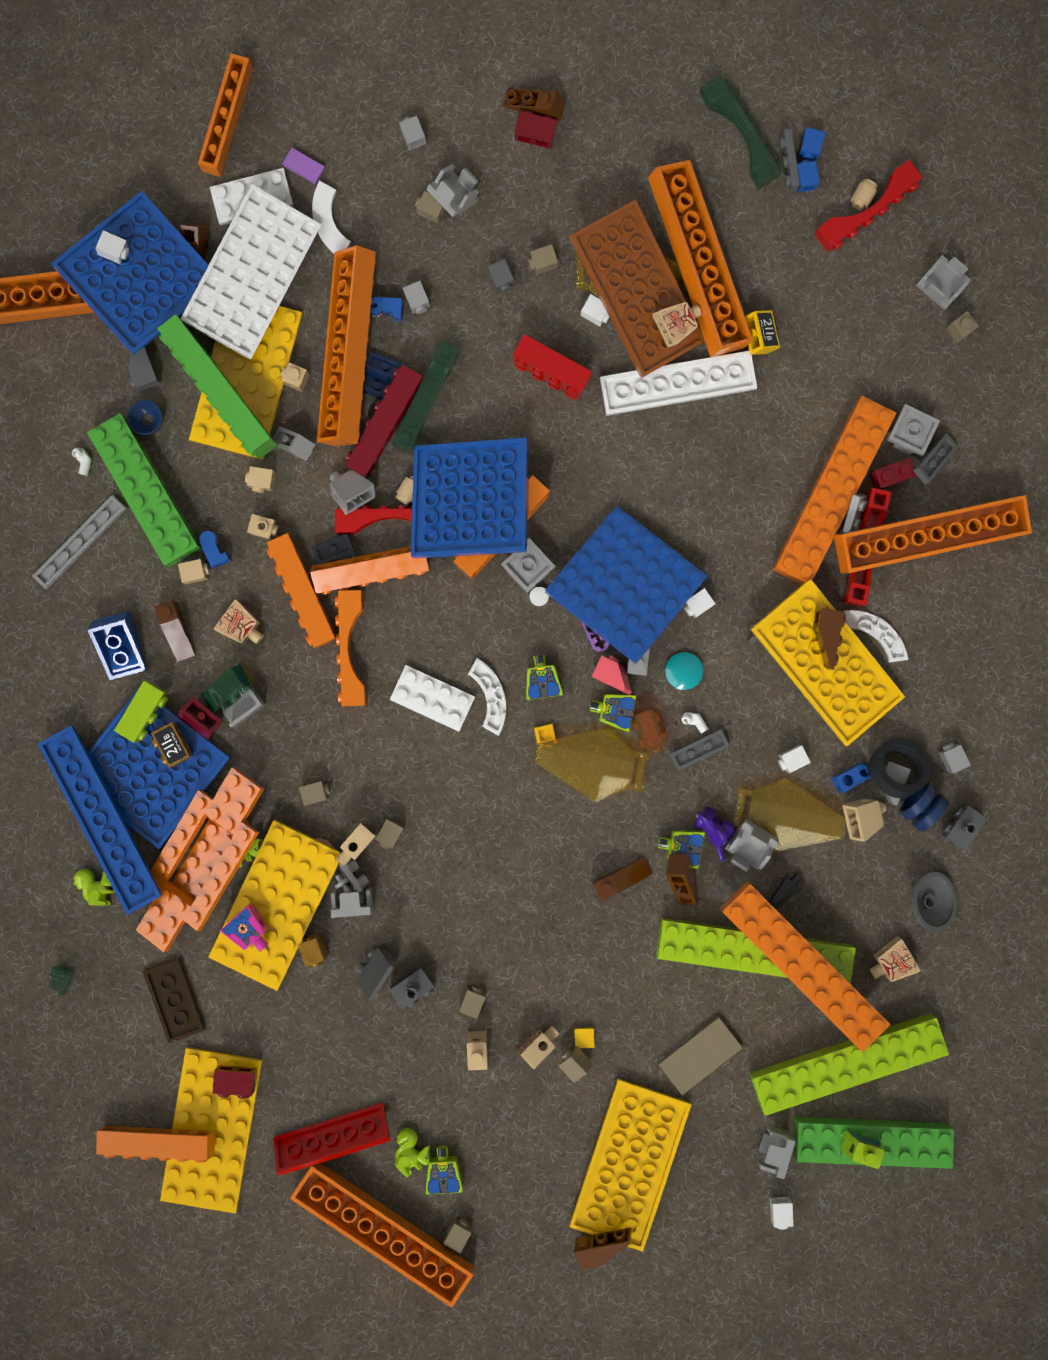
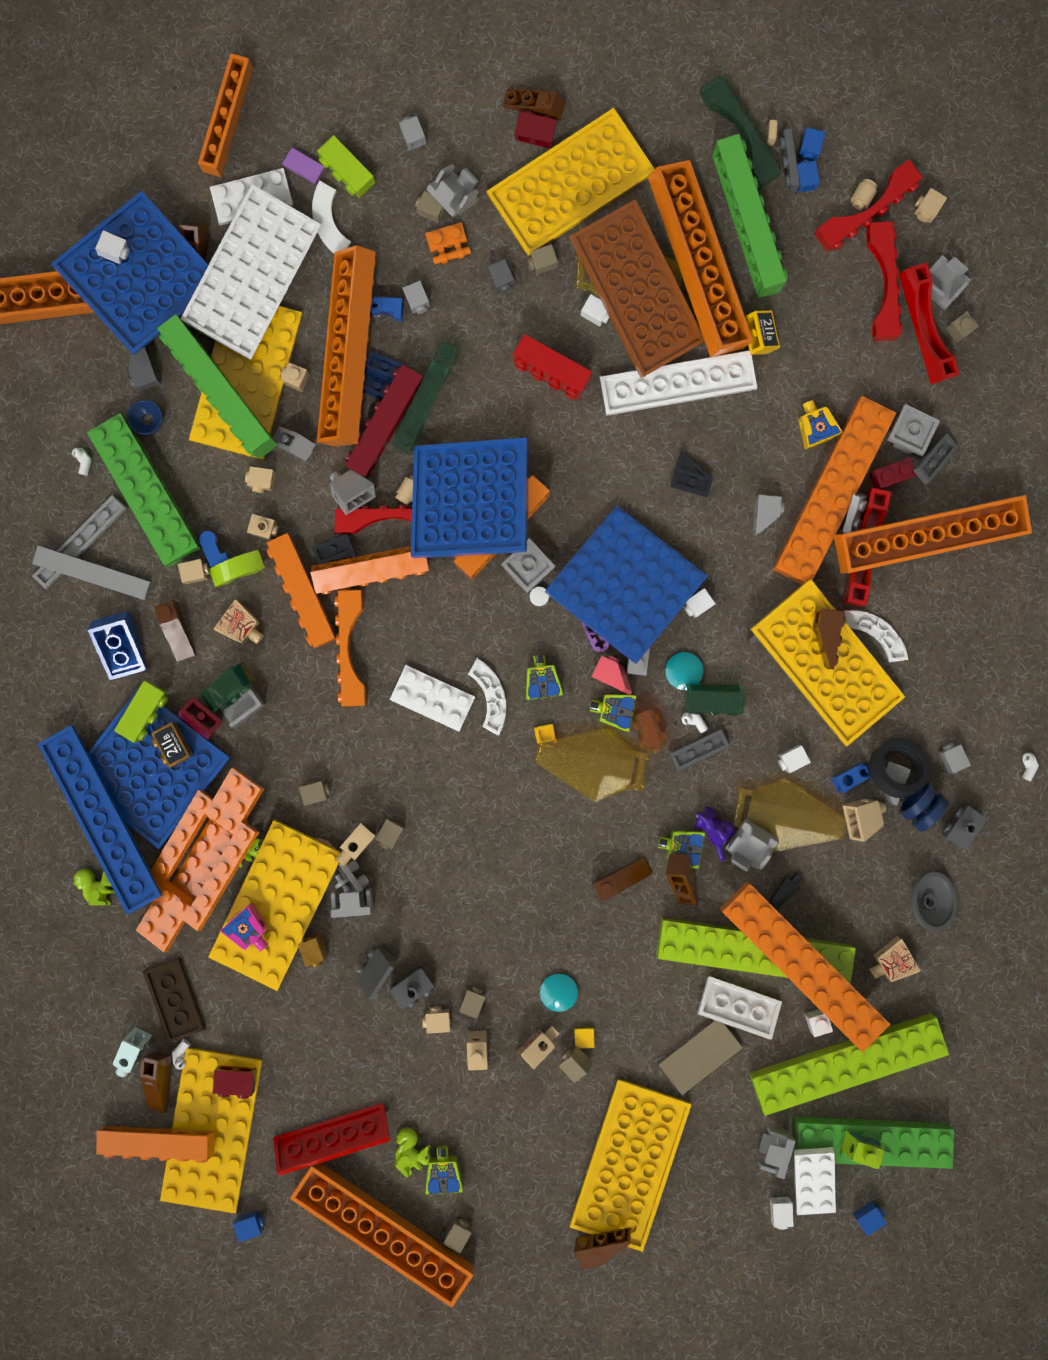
(61, 979): clear green panel -> none
(91, 572): none -> light grey tile
(131, 1051): none -> light aqua torso
(155, 1080): none -> reddish brown slope
(179, 1053): none -> white arm
(236, 567): none -> lime brick
(249, 1226): none -> blue brick
(345, 167): none -> lime brick
(437, 1020): none -> tan brick
(446, 238): none -> orange plate
(558, 992): none -> teal dish
(571, 182): none -> yellow plate
(676, 322): tan torso -> none
(690, 477): none -> black wing
(714, 699): none -> clear green brick
(739, 1007): none -> white plate
(749, 216): none -> bright green brick
(766, 512): none -> light grey slope
(771, 132): none -> tan tile
(814, 1181): none -> white plate
(817, 425): none -> torso
(818, 1023): none -> white brick
(870, 1218): none -> blue brick
(880, 242): none -> red arch
(917, 290): none -> red arch
(929, 205): none -> tan brick
(1031, 766): none -> white arm

